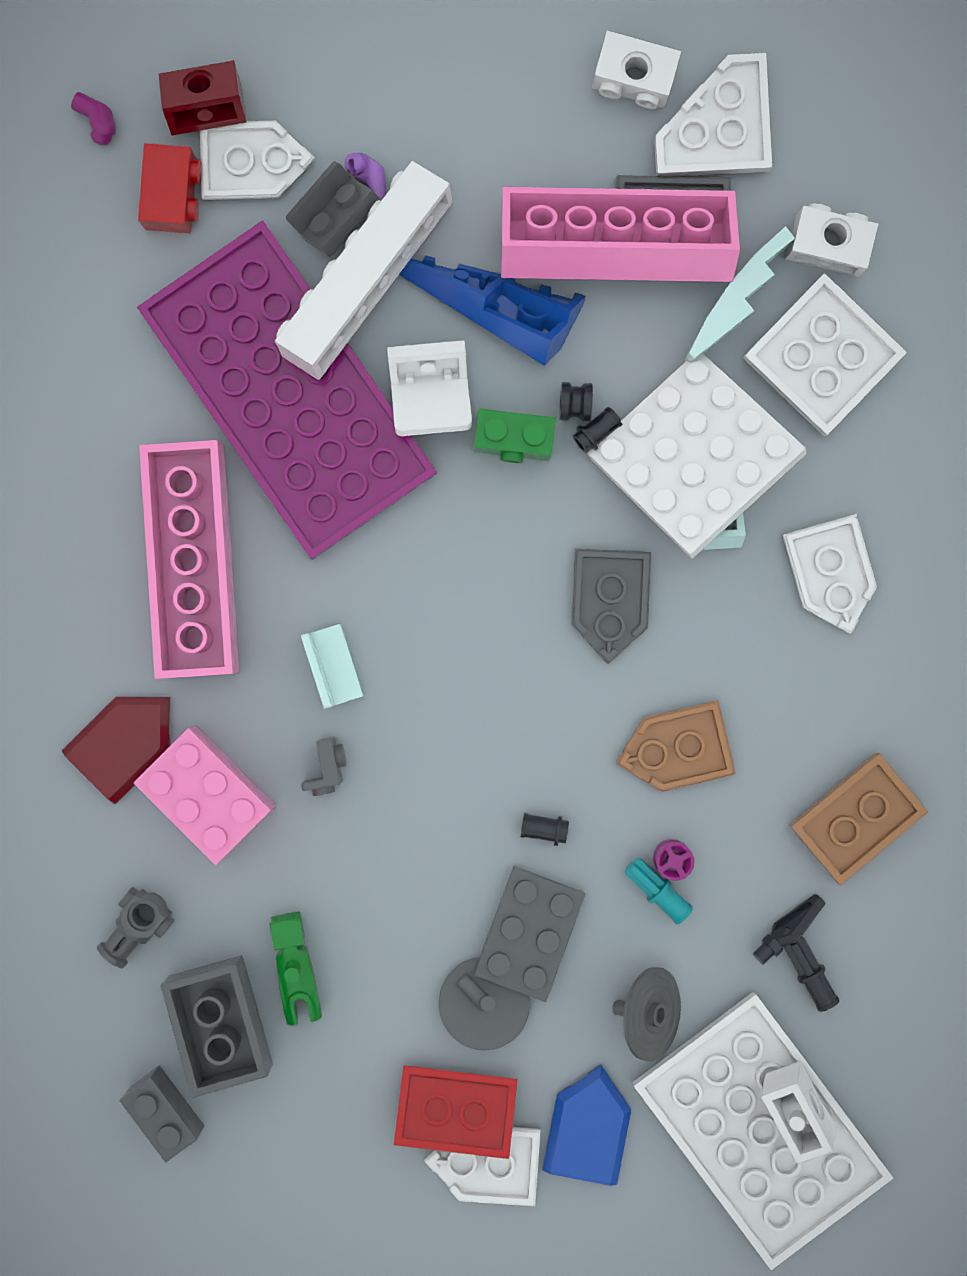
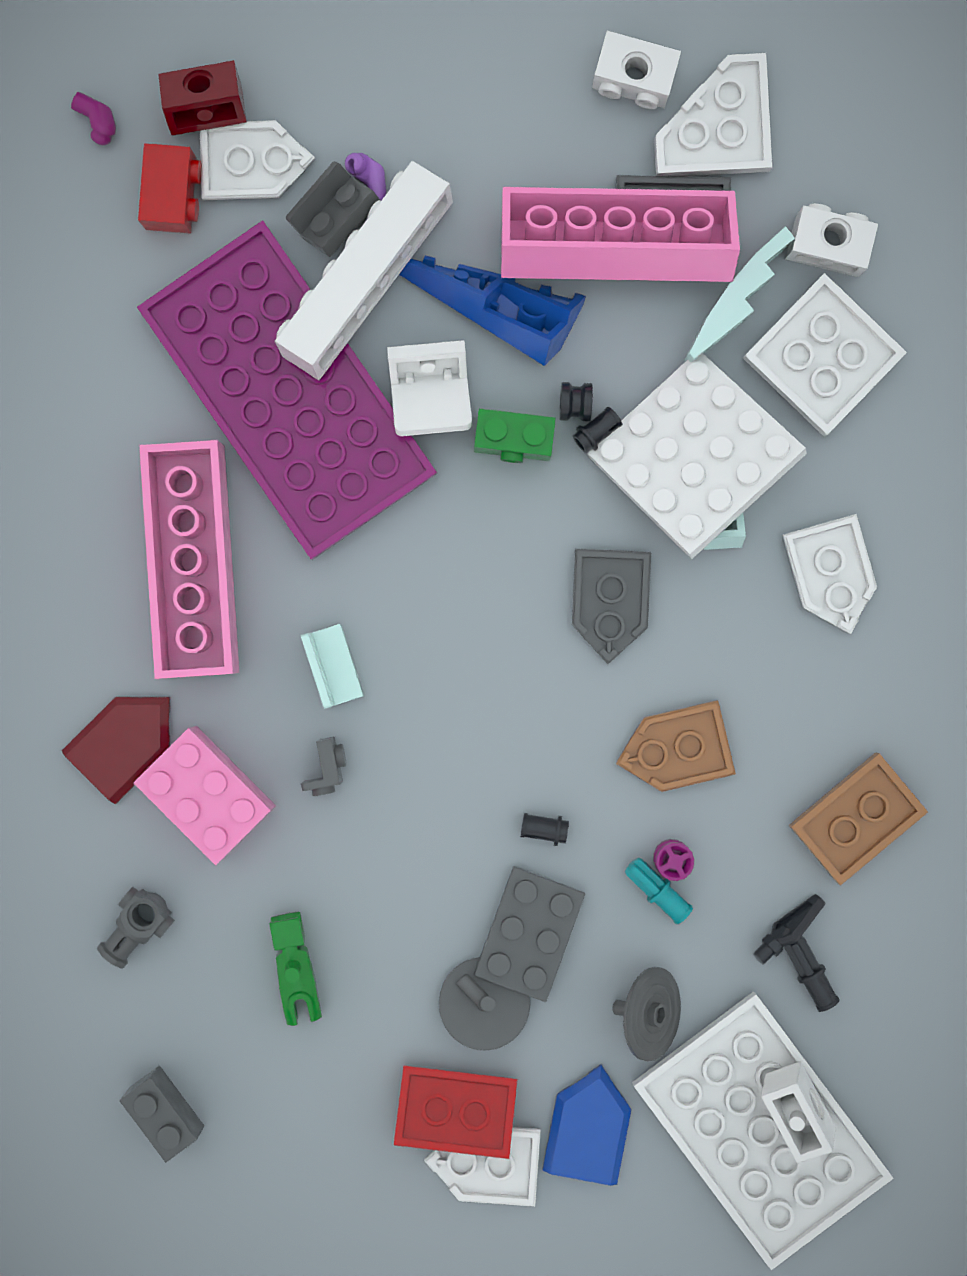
(217, 1026): dark grey brick -> none

